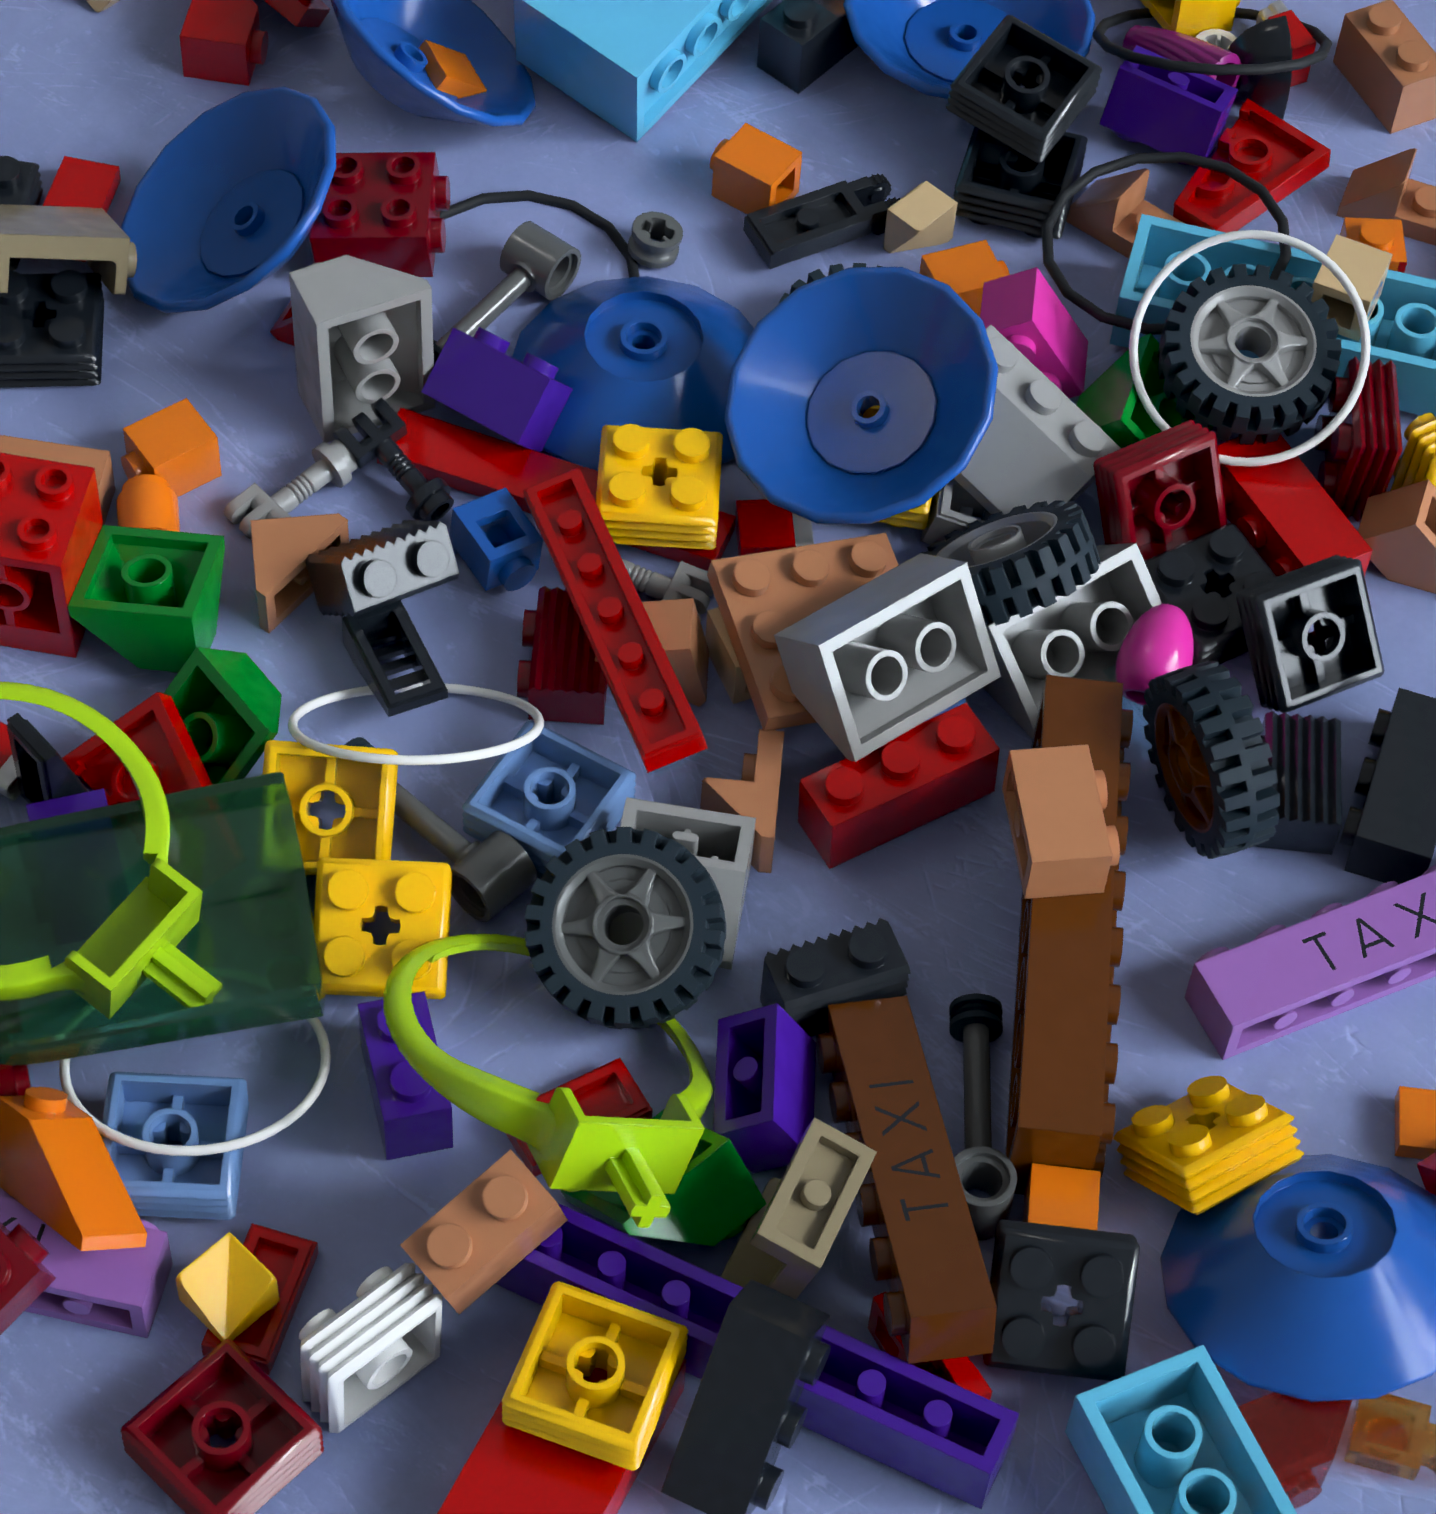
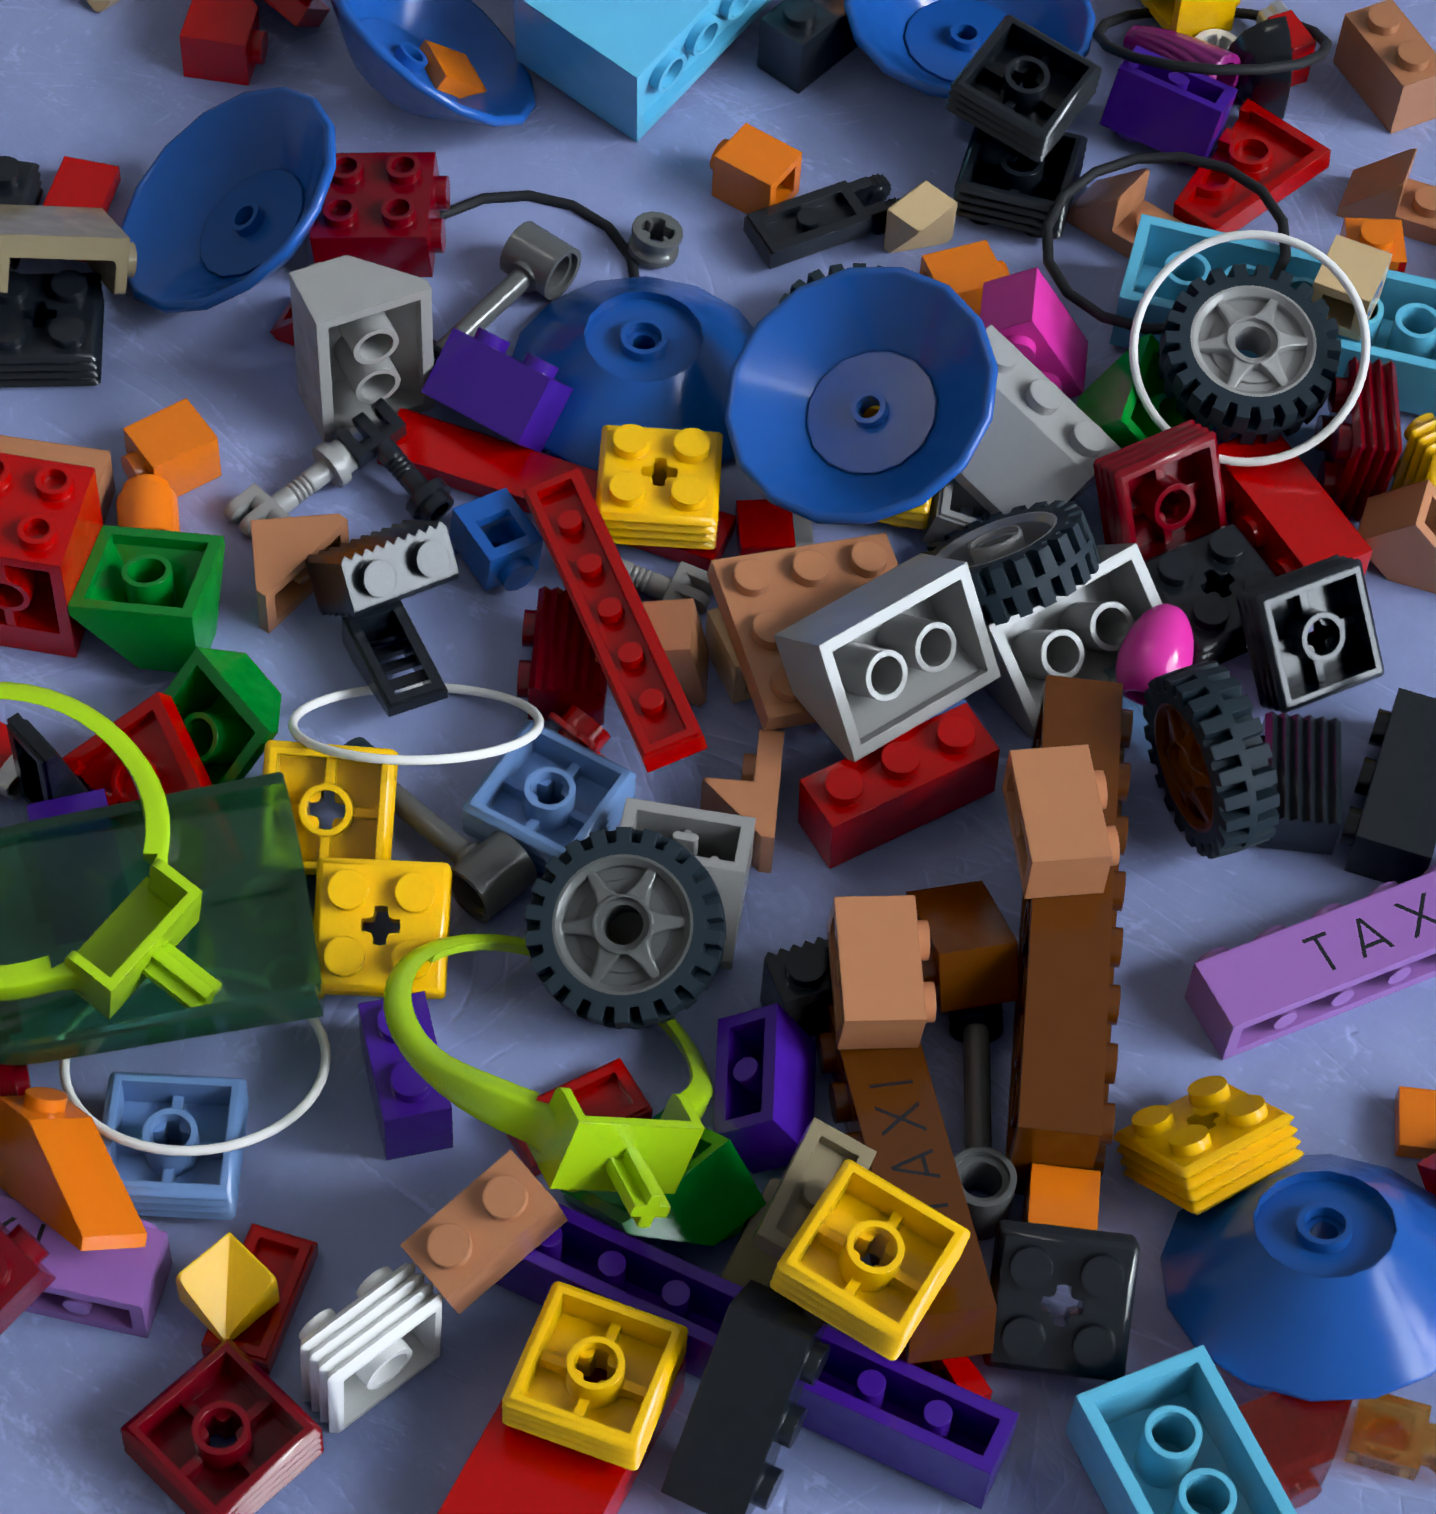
(580, 728): none -> red plate
(868, 1302): none -> yellow brick
(878, 972): none -> nougat brick
(970, 947): none -> reddish brown brick

